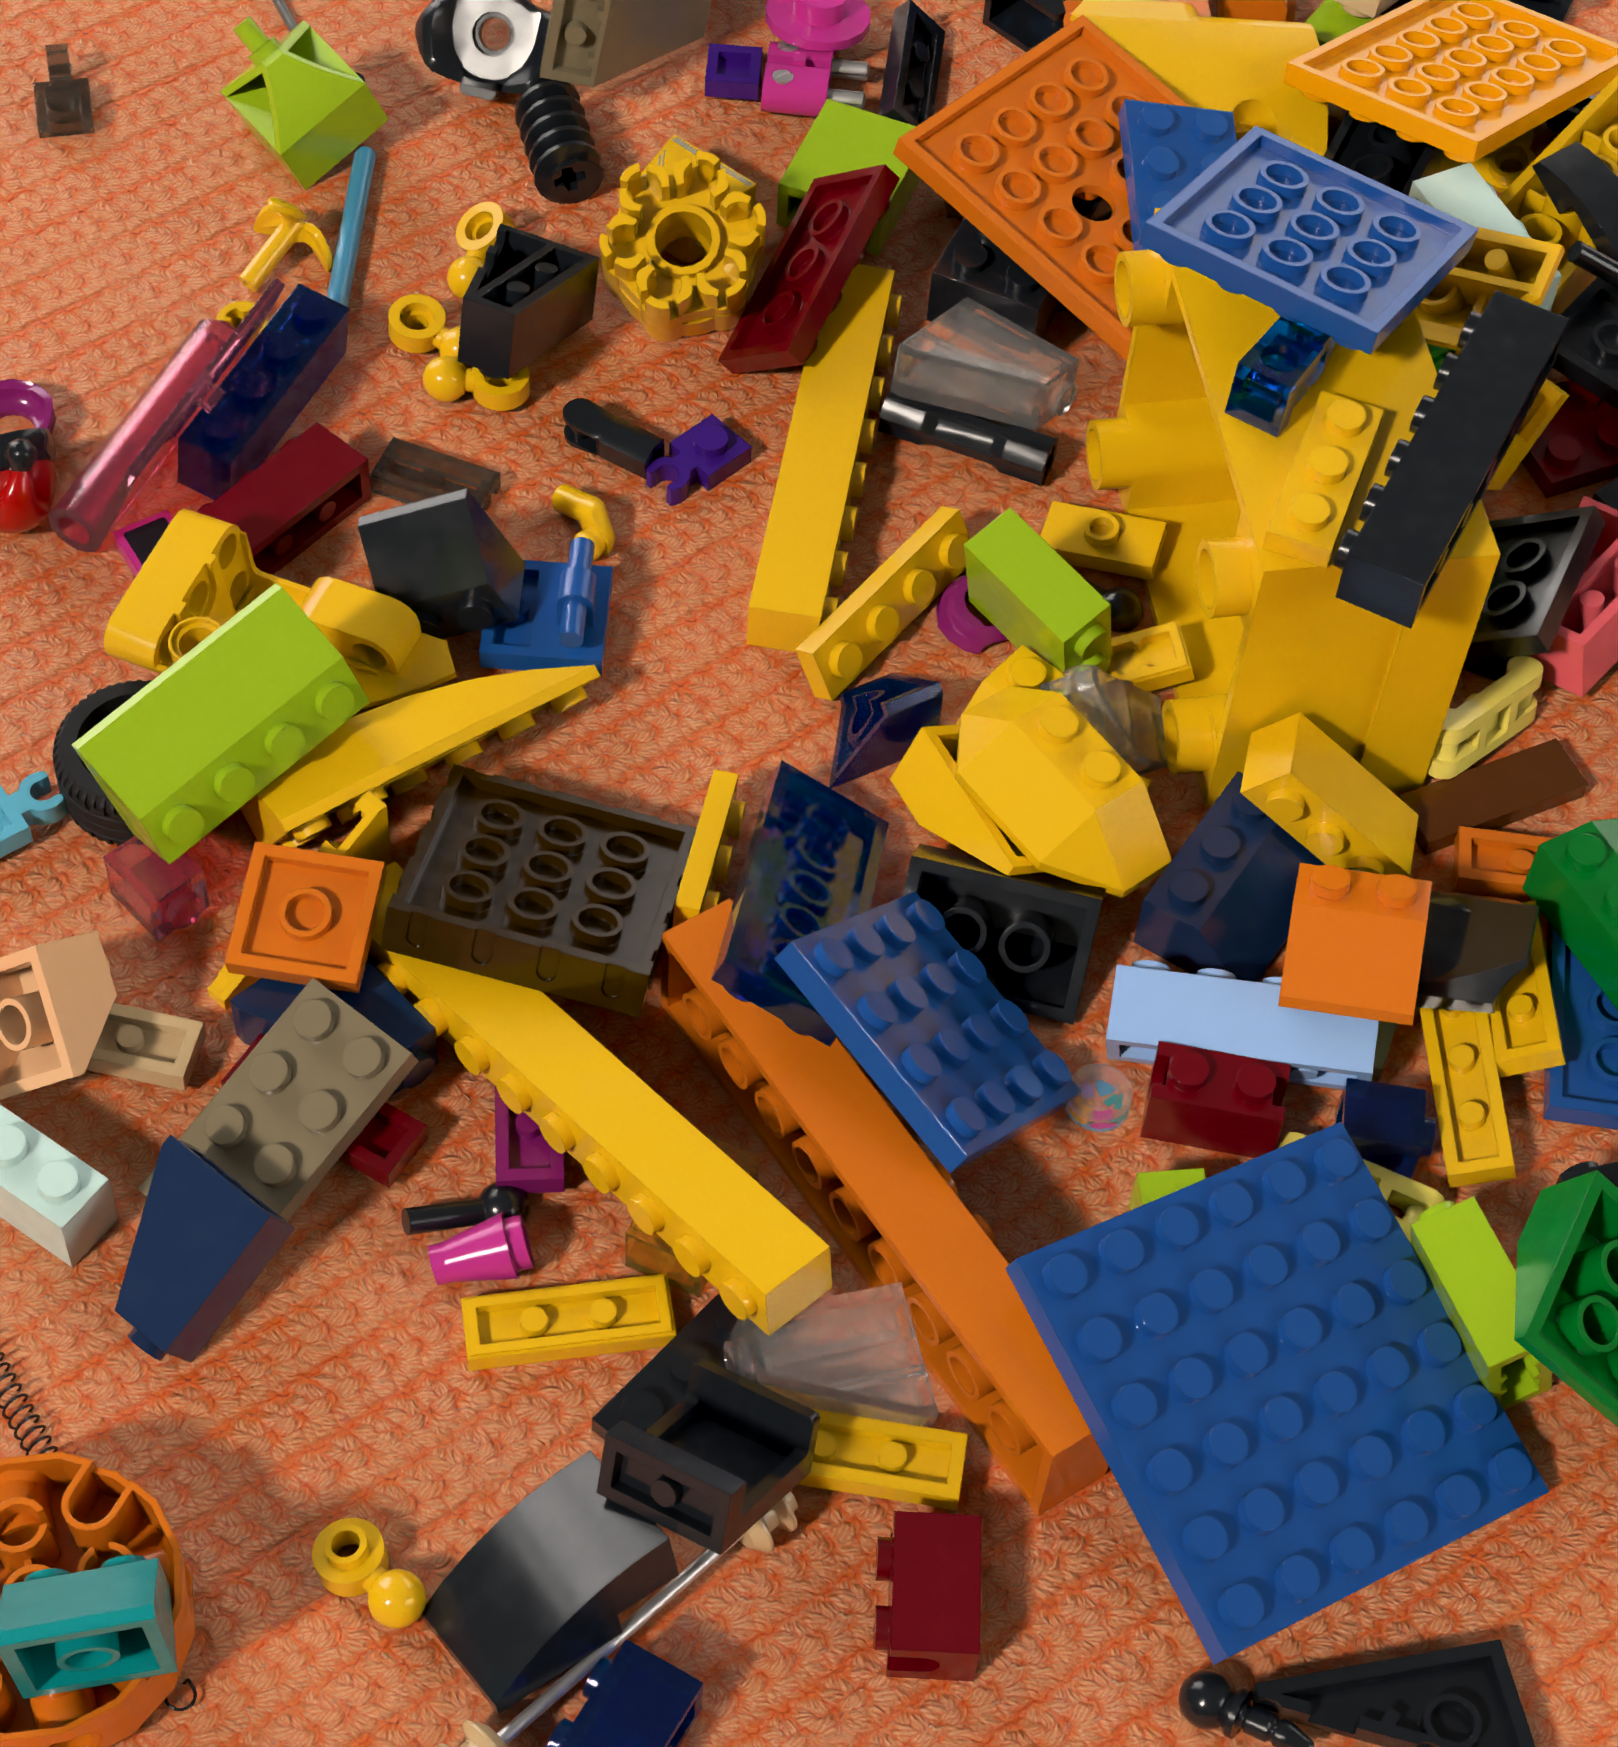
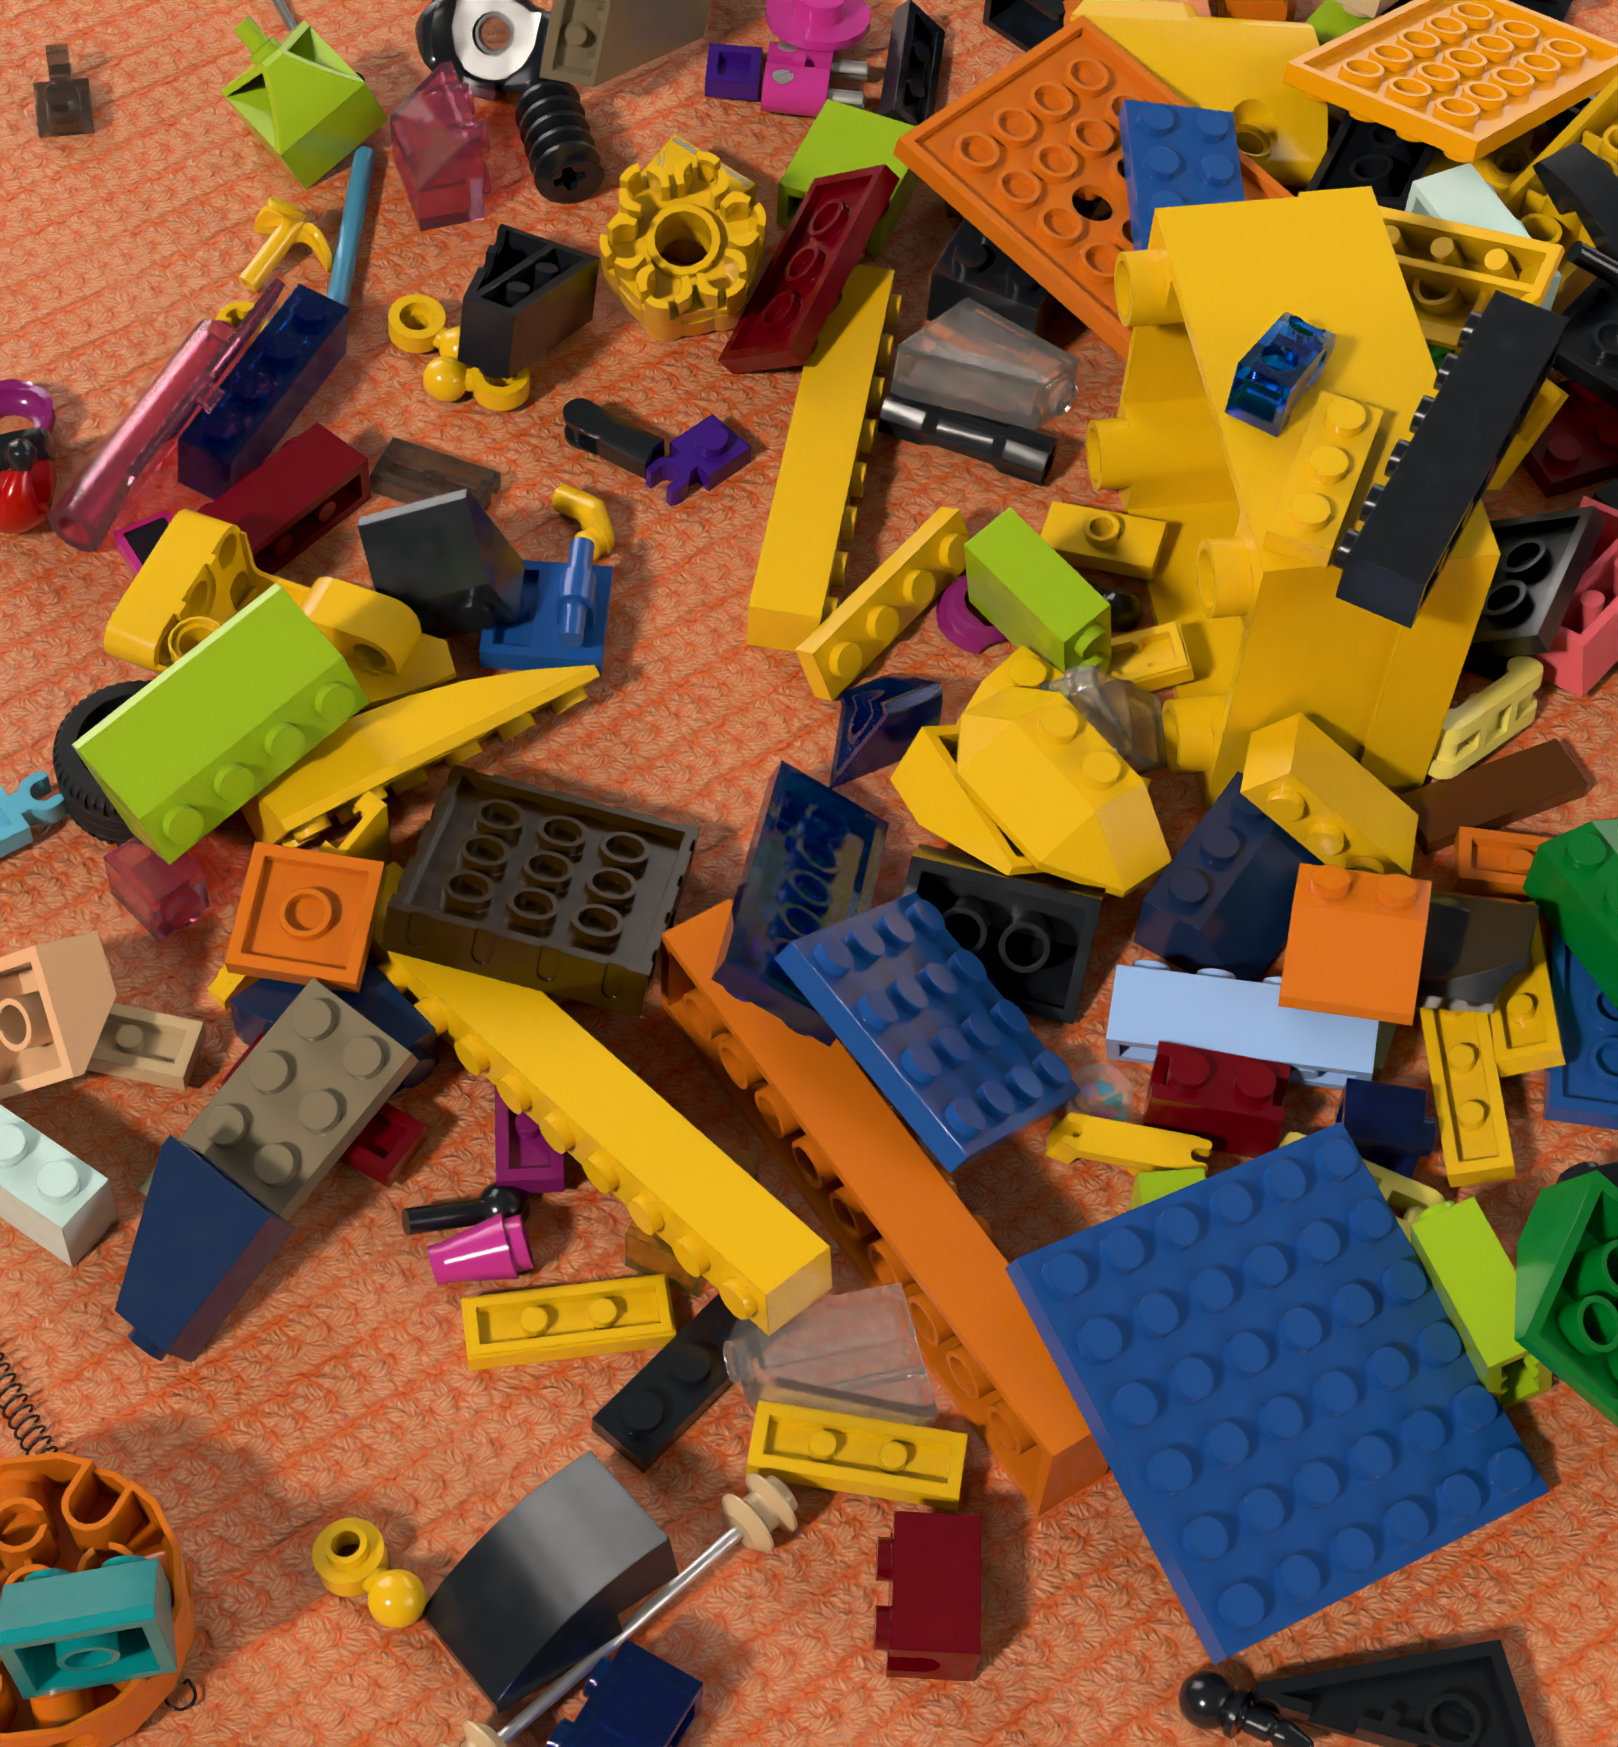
(441, 151): none -> clear pink slope
(474, 235): yellow plate -> none
(710, 855): yellow plate -> none
(711, 1458): black panel -> none
(1124, 1144): none -> yellow piece
(1309, 239): blue plate -> none

